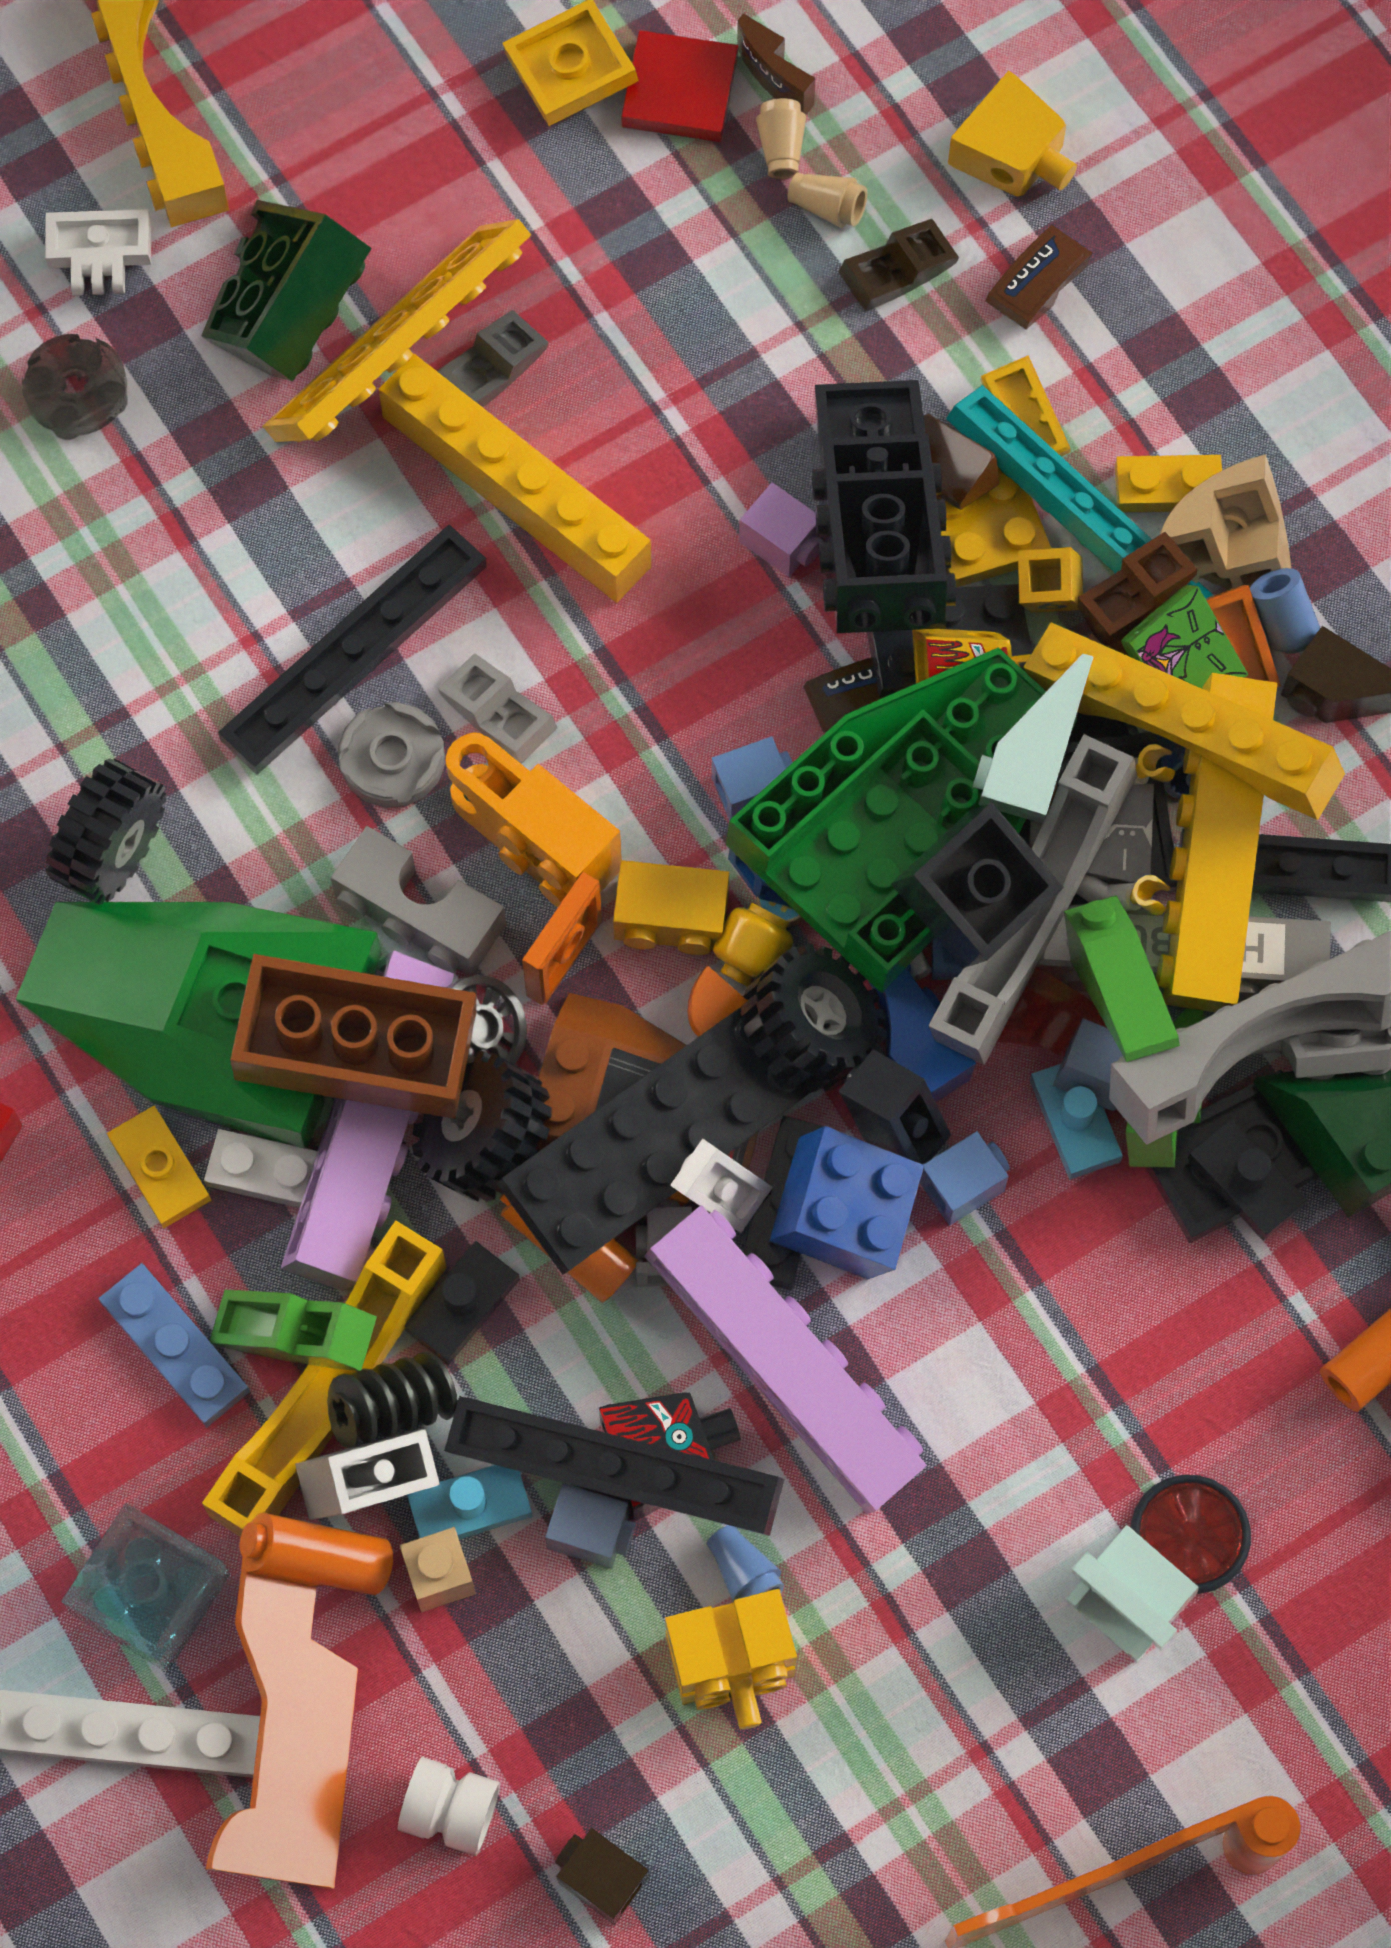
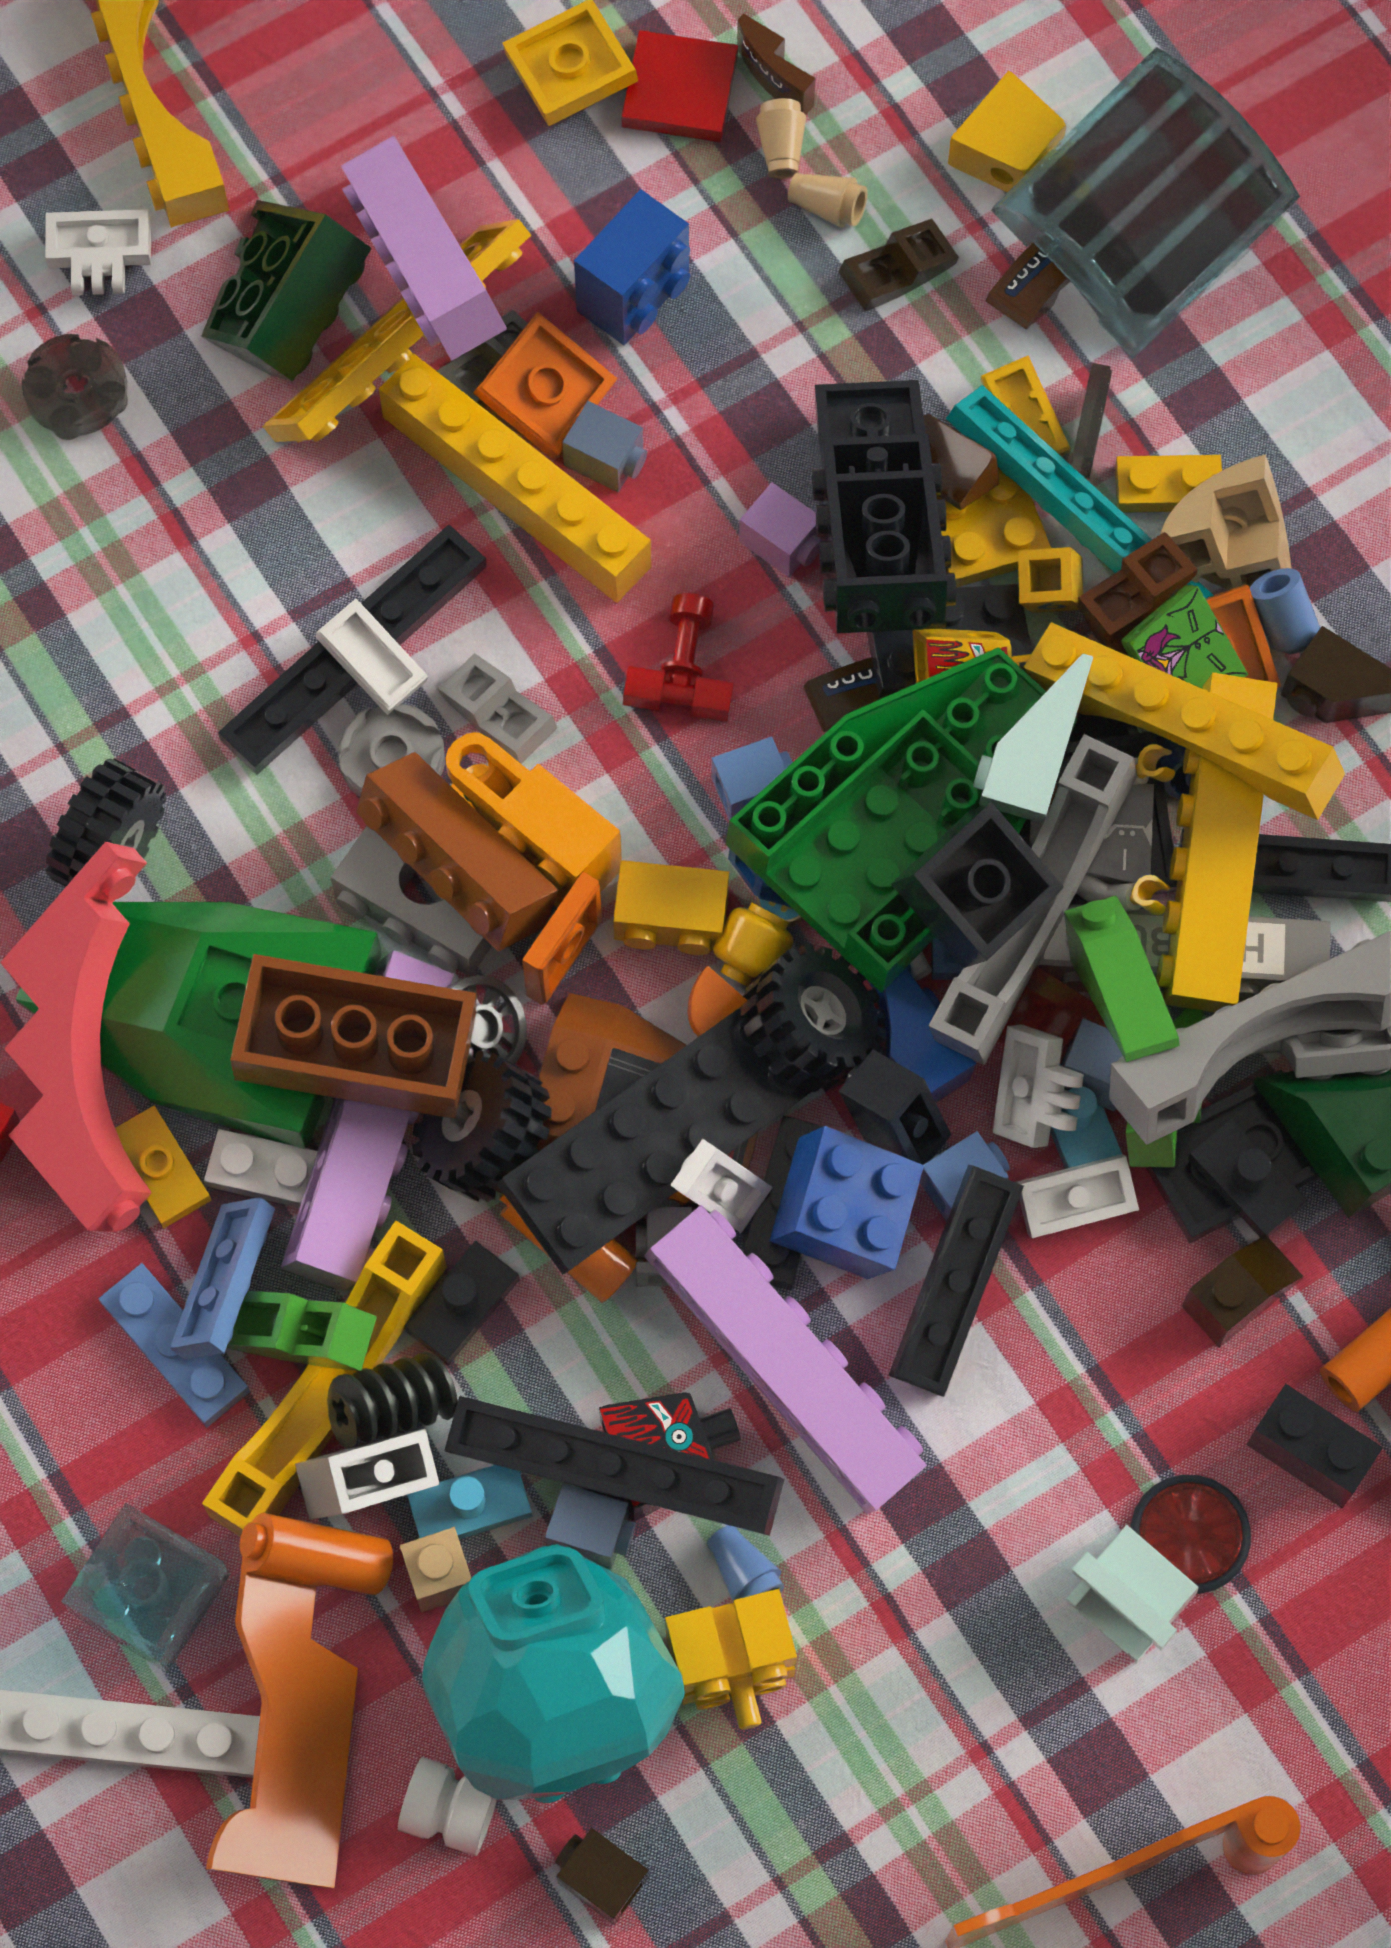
(66, 973): none -> coral arch
(222, 1278): none -> medium blue plate
(371, 656): none -> white tile
(420, 250): none -> lavender brick
(456, 851): none -> dark orange brick
(544, 384): none -> orange tile
(549, 1677): none -> teal rock
(604, 447): none -> sand blue brick
(633, 268): none -> blue brick
(680, 679): none -> red bar
(956, 1280): none -> black tile
(1033, 1088): none -> white hinge
(1077, 1196): none -> white plate
(1091, 419): none -> clear smoke tile
(1151, 198): none -> windscreen
(1240, 1289): none -> dark brown slope
(1314, 1446): none -> black brick

